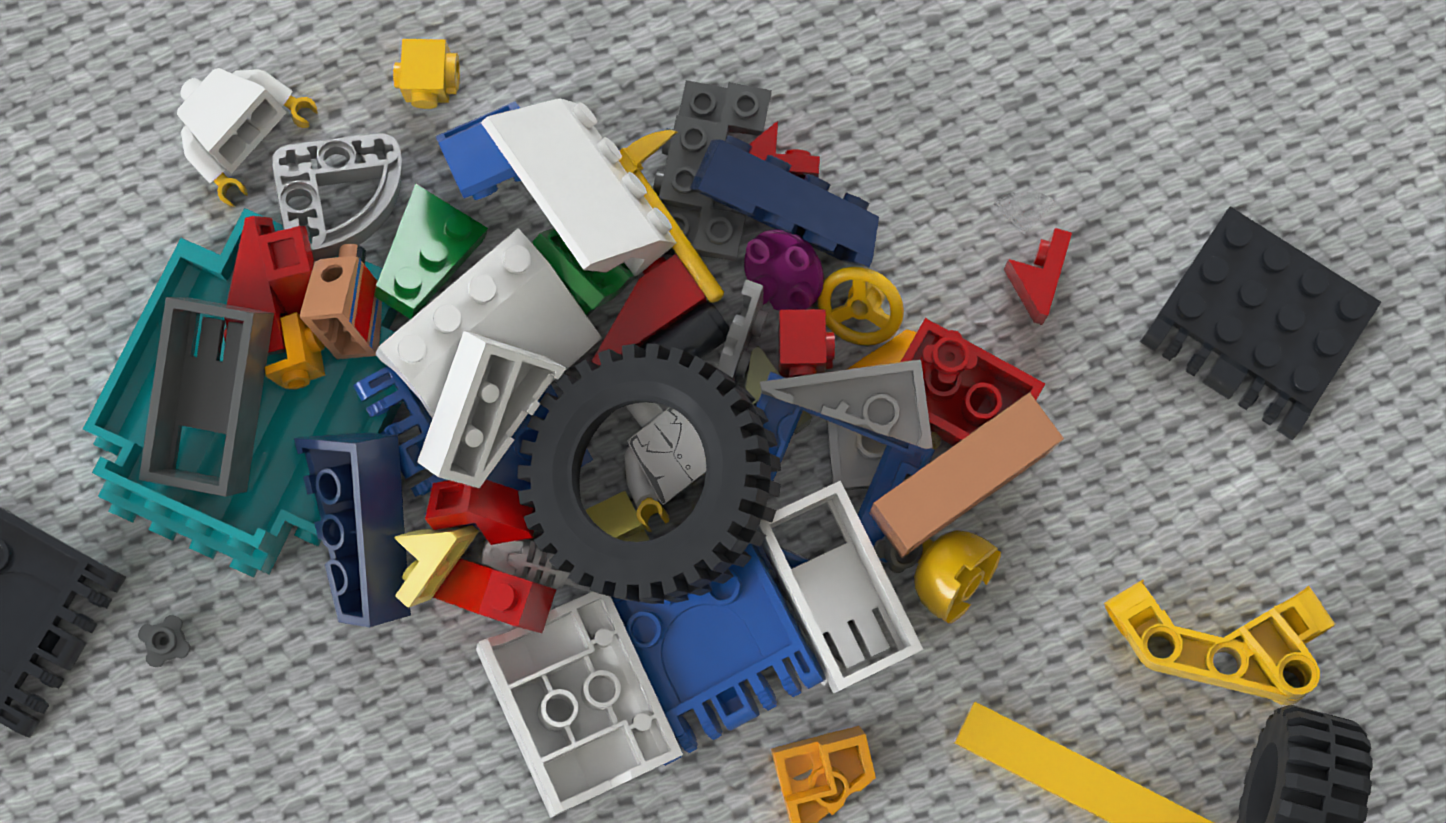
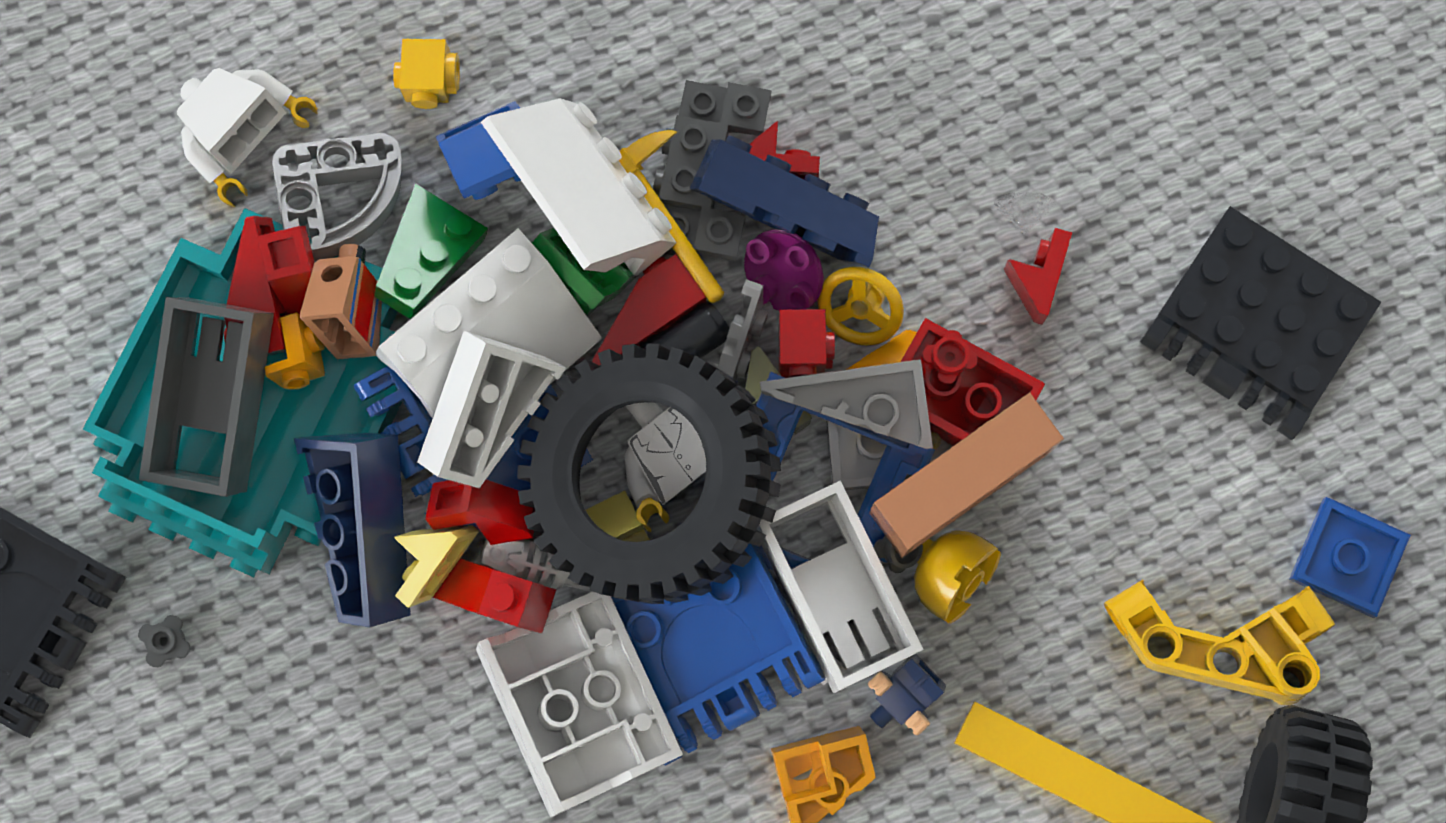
(906, 694): none -> dark blue piece
(1350, 557): none -> blue tile

